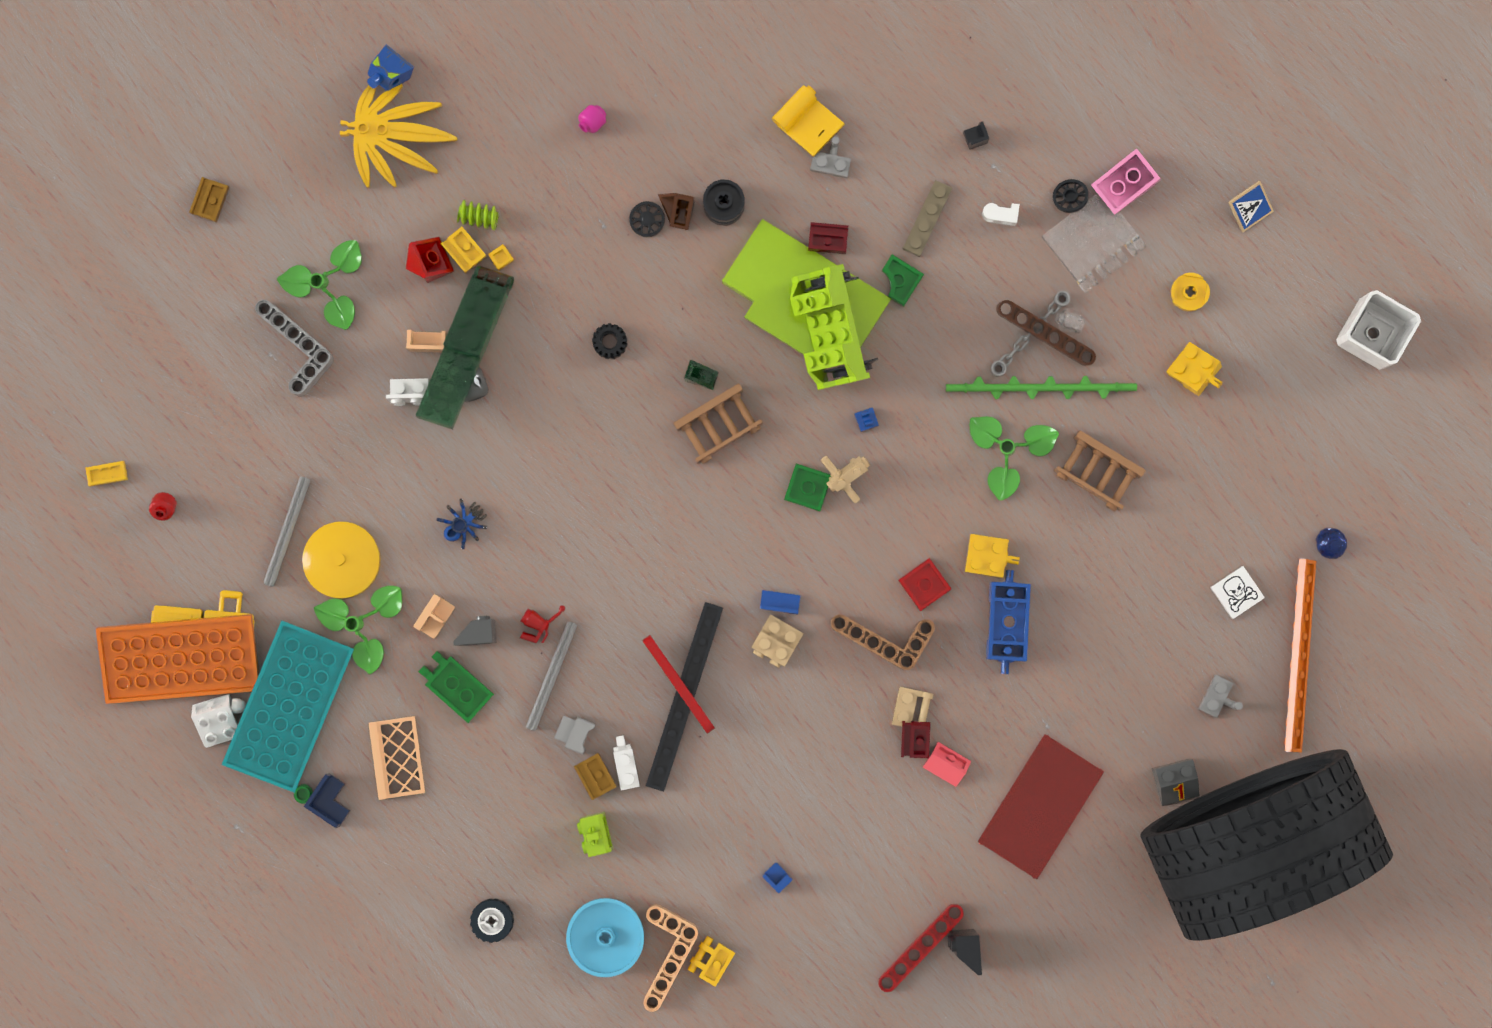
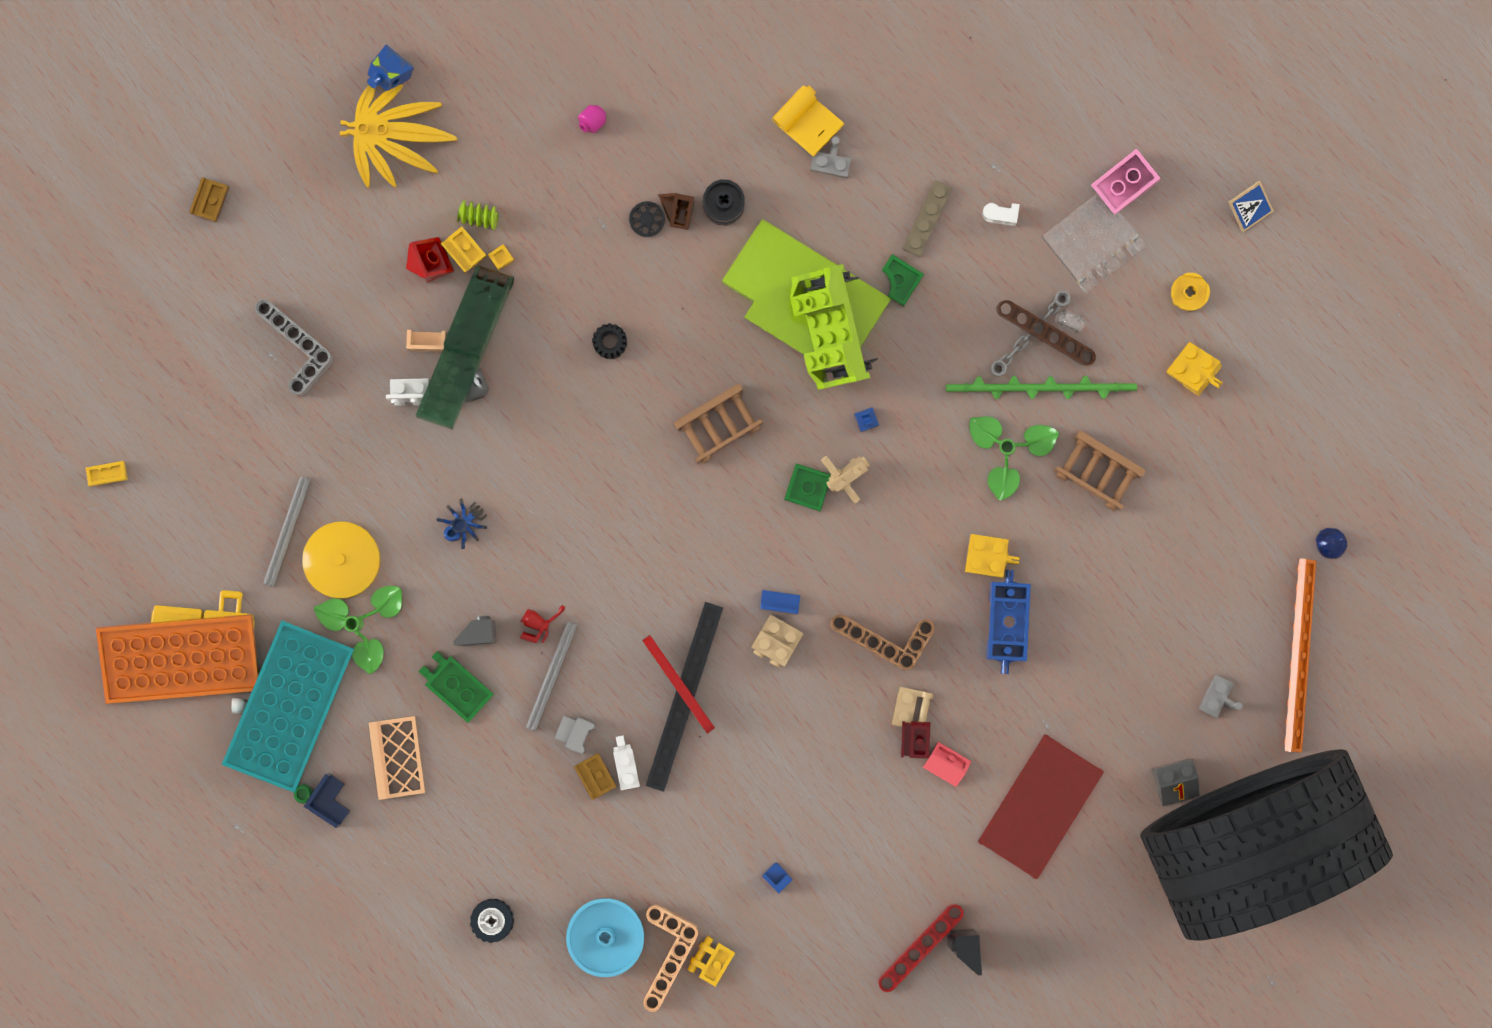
(162, 506): red head -> none
(214, 720): white bracket -> none
(299, 278): bright green plant -> none
(434, 616): light nougat panel -> none
(595, 834): lime hinge -> none
(700, 375): clear green slope -> none
(828, 238): dark red plate -> none
(924, 584): red tile -> none
(976, 136): black panel -> none
(1070, 195): black wheel -> none
(1237, 592): white tile -> none
(1394, 329): white plate -> none

